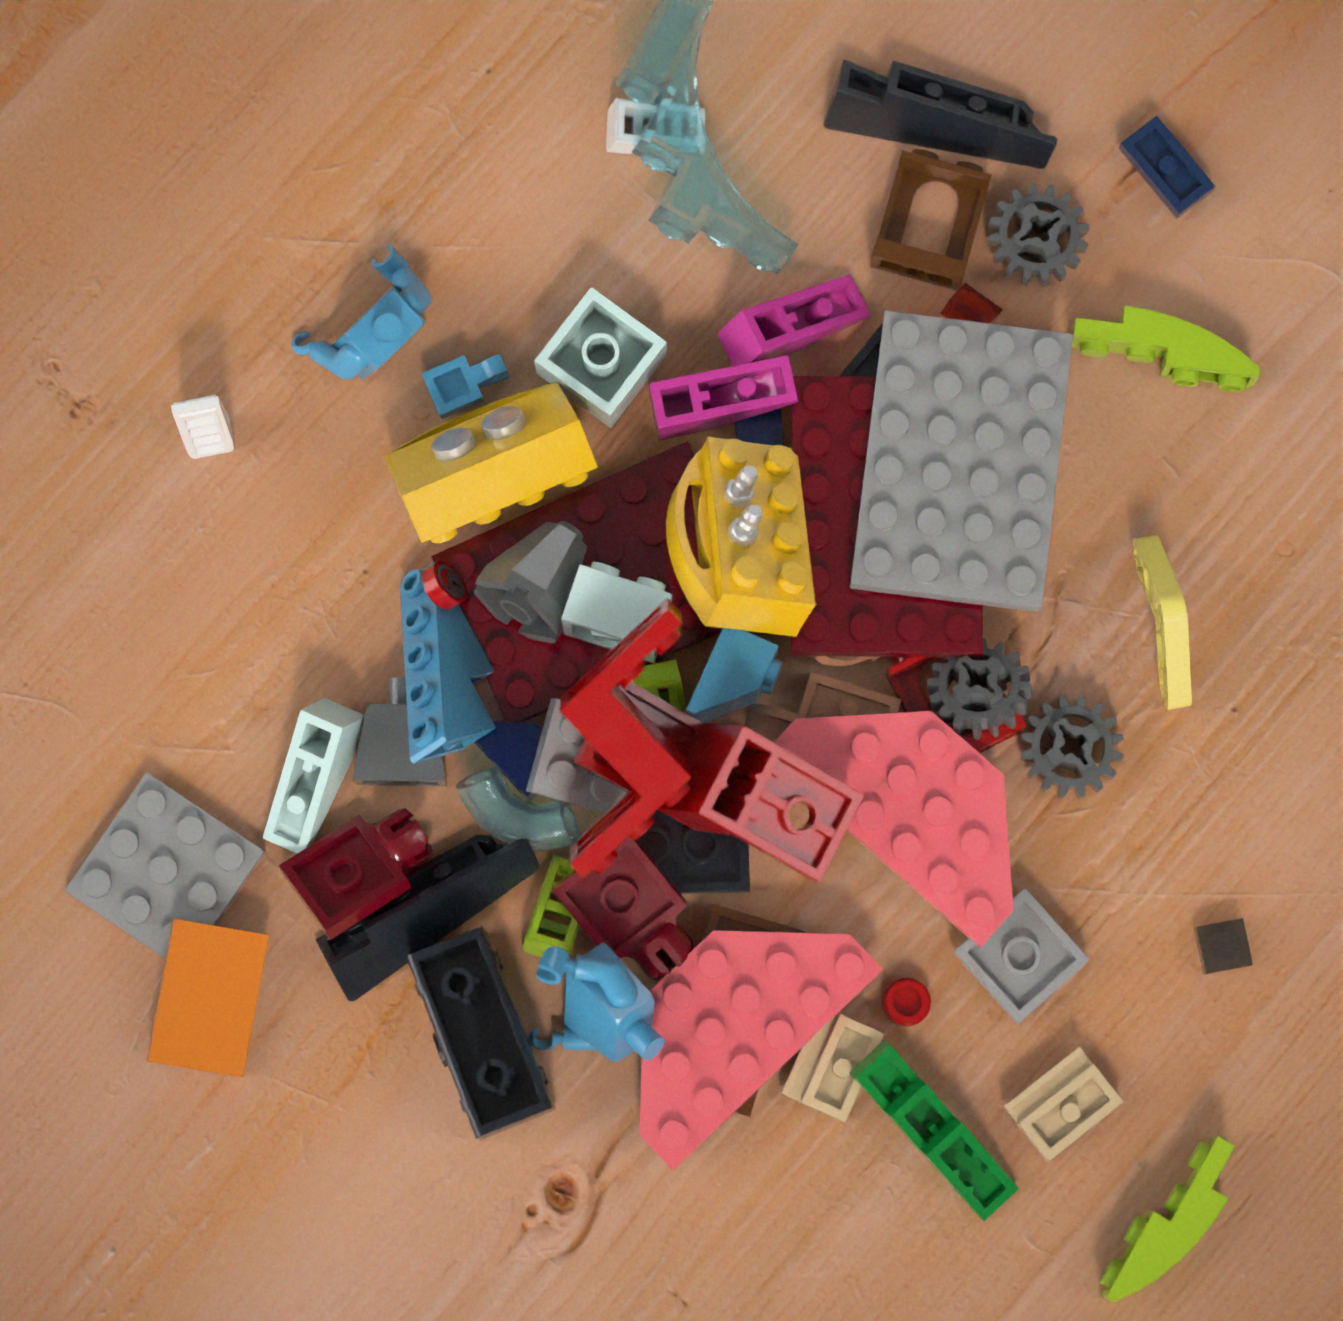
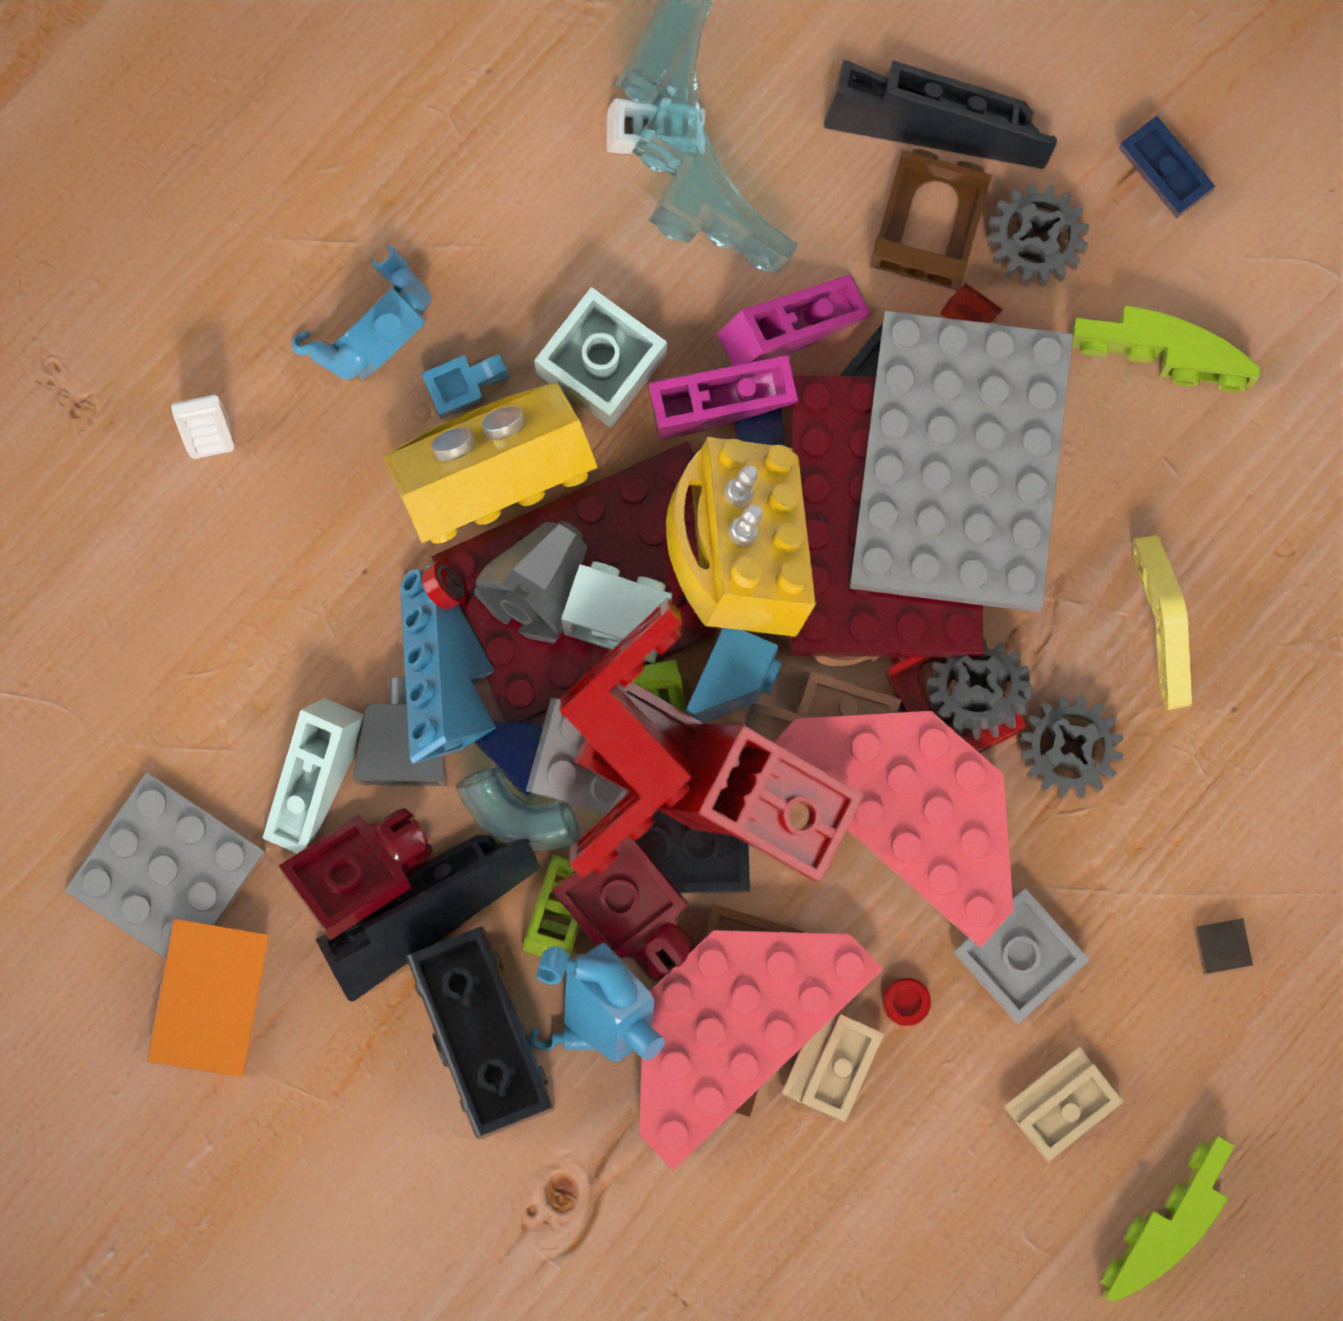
(934, 1130): green slope -> none

